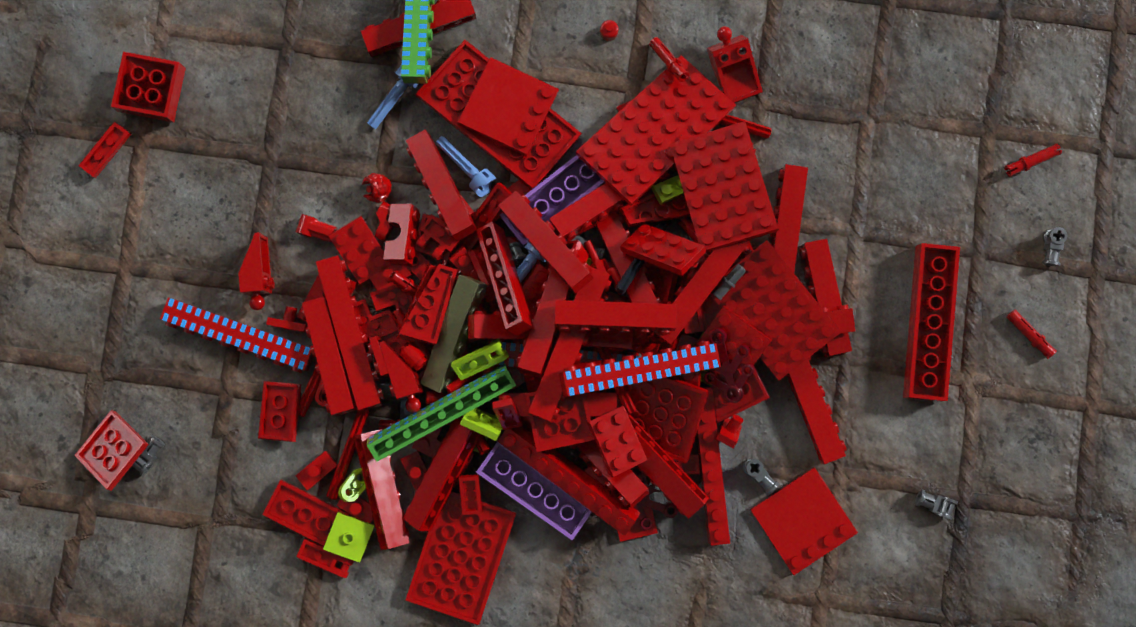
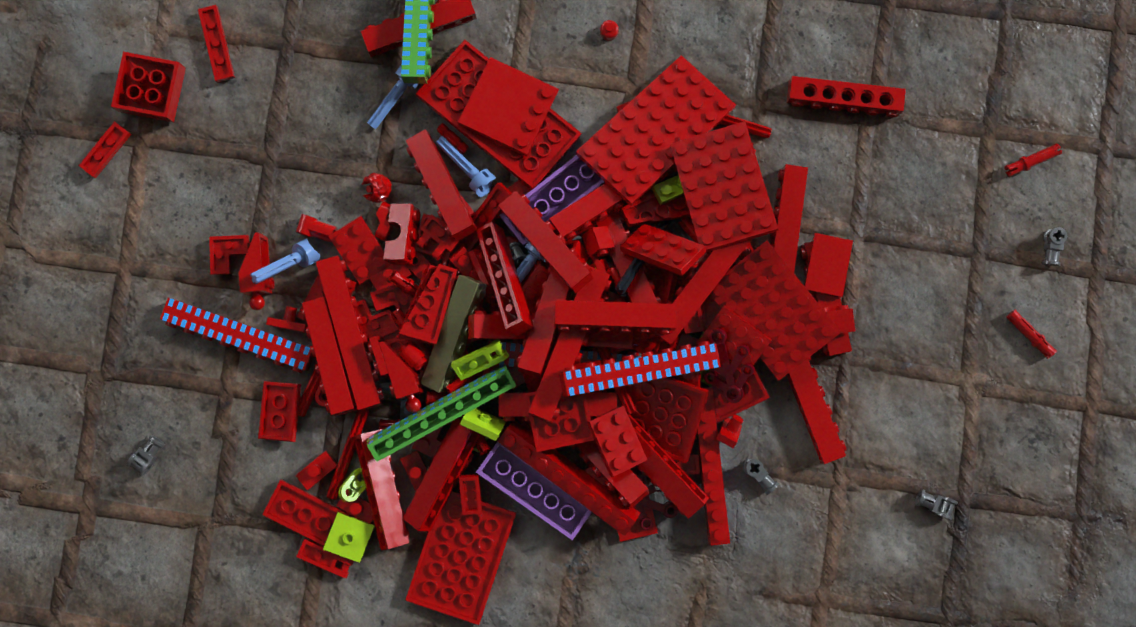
(111, 450): red plate -> none
(216, 43): none -> red plate
(221, 250): none -> red plate
(301, 254): none -> medium blue piece
(450, 136): none -> red axle
(507, 413): red tile -> none
(598, 241): none -> red brick
(672, 64): red pin -> none
(729, 281): dark grey axle -> none
(736, 71): red slope -> none
(803, 521): red plate -> none
(828, 265): none -> red tile
(894, 96): none -> red brick
(931, 322): red brick -> none

